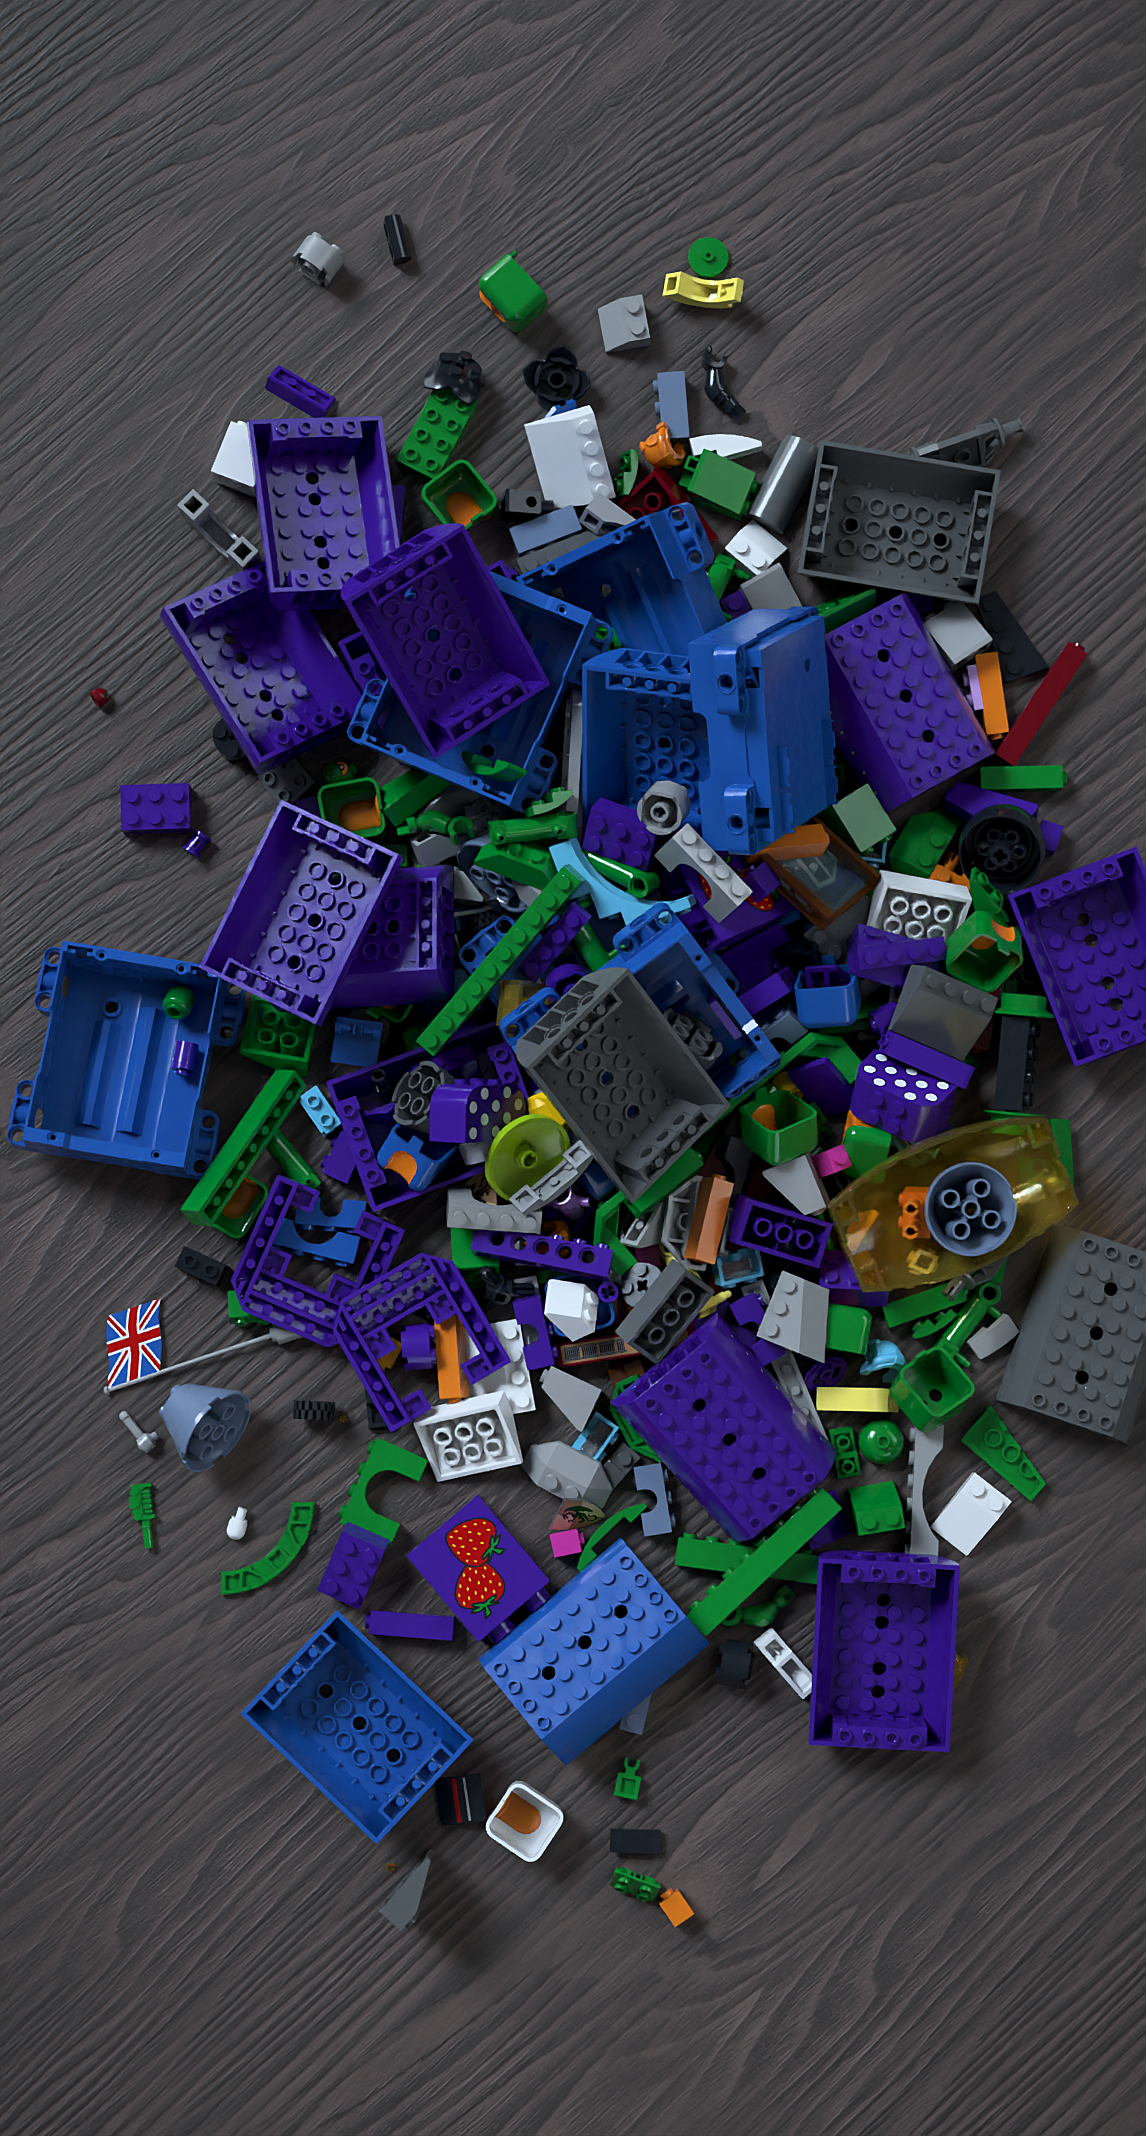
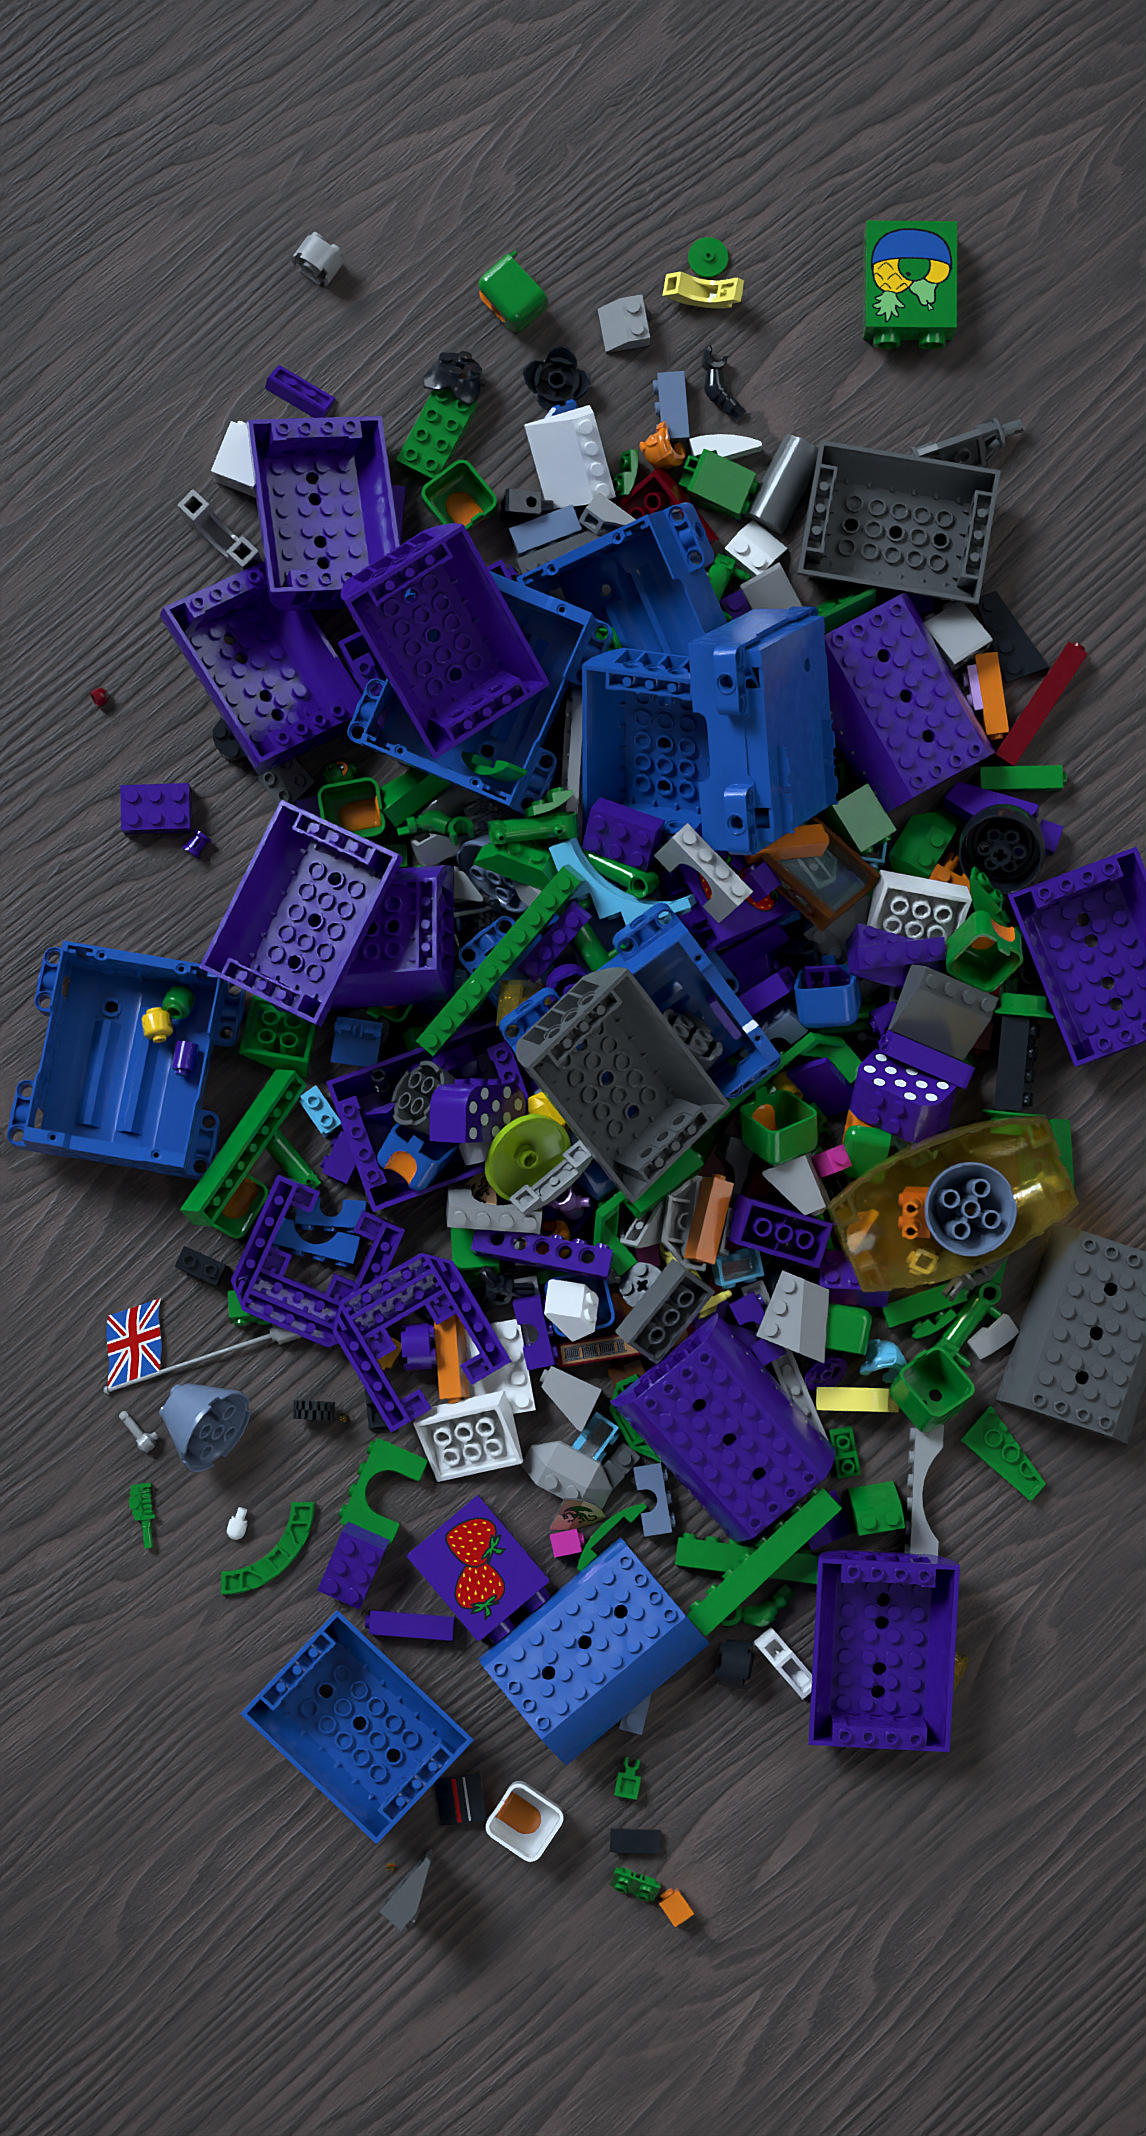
(157, 1024): none -> yellow head
(396, 239): black brick -> none
(605, 1285): dark purple bush -> none
(664, 807): light grey brick -> none
(881, 1441): green cylinder -> none
(909, 282): none -> brick
(970, 1513): white slope -> none

